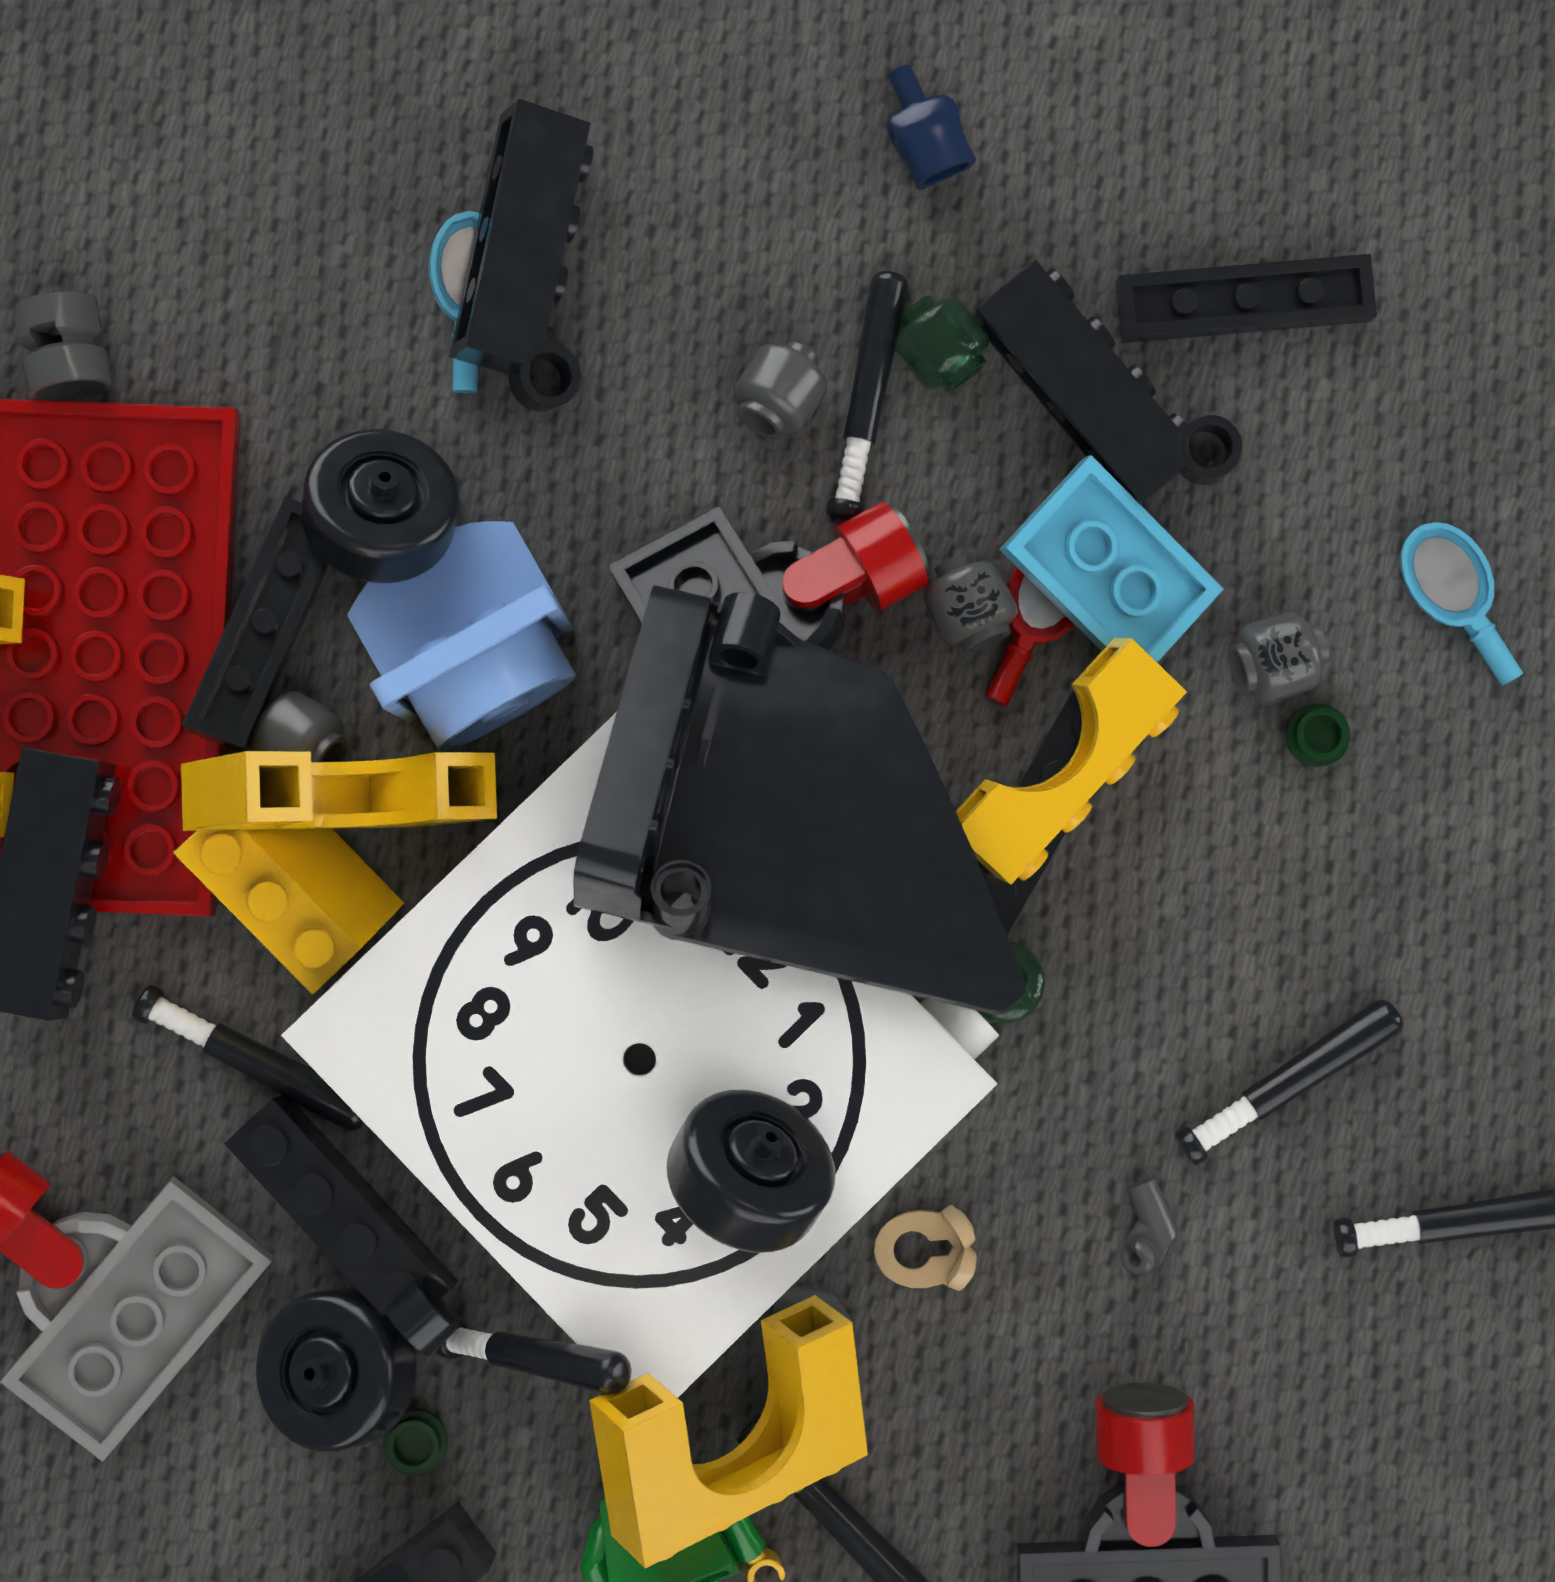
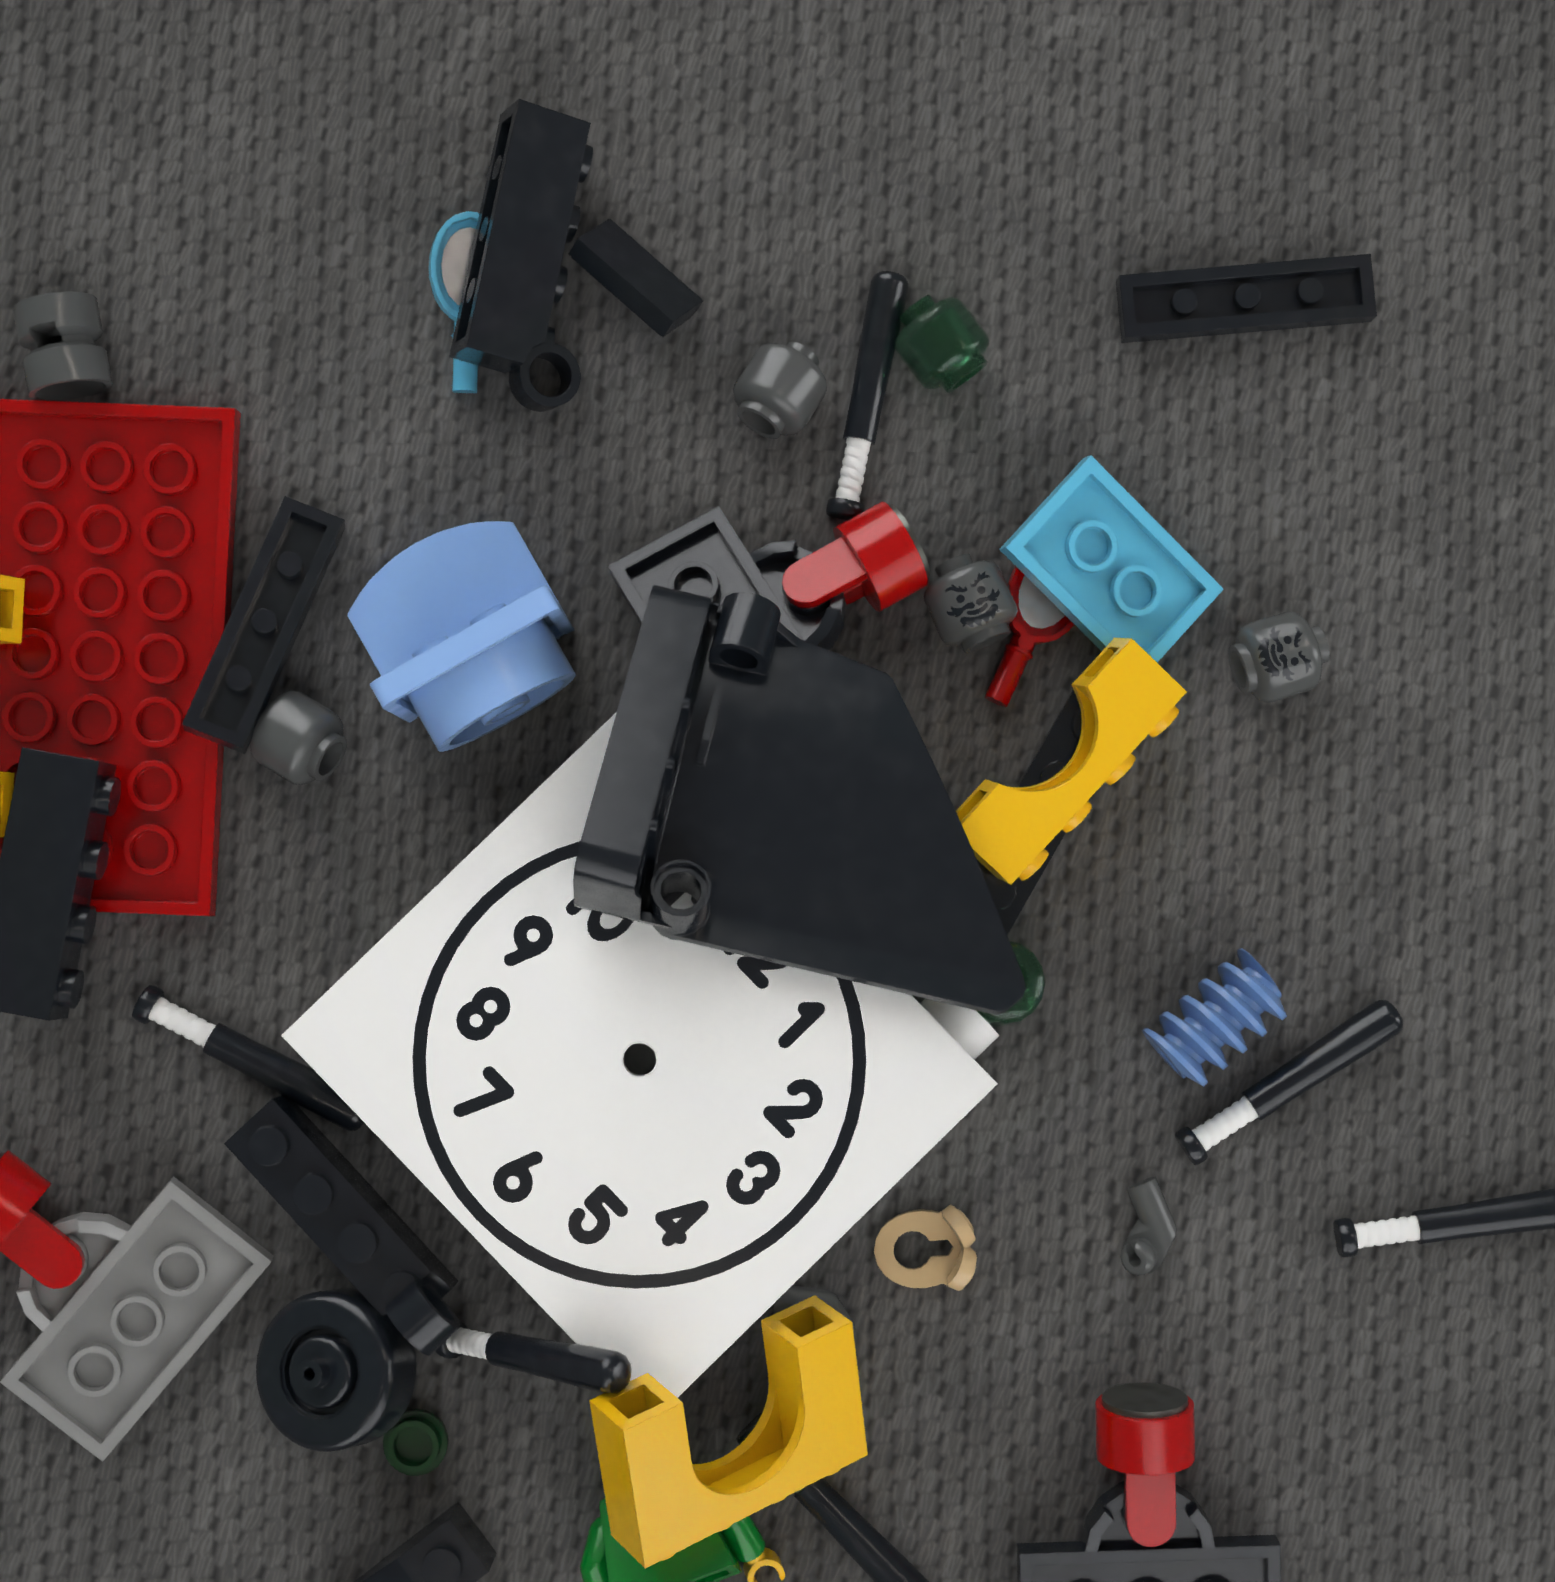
(293, 793): yellow arch -> none
(295, 893): yellow slope -> none
(379, 506): black wheel -> none
(635, 277): none -> black tile
(750, 1171): black wheel -> none
(927, 132): dark blue piece -> none
(1091, 391): black hinge -> none
(1218, 1019): none -> medium blue piece
(1317, 735): dark green plate -> none
(1456, 588): medium azure piece -> none

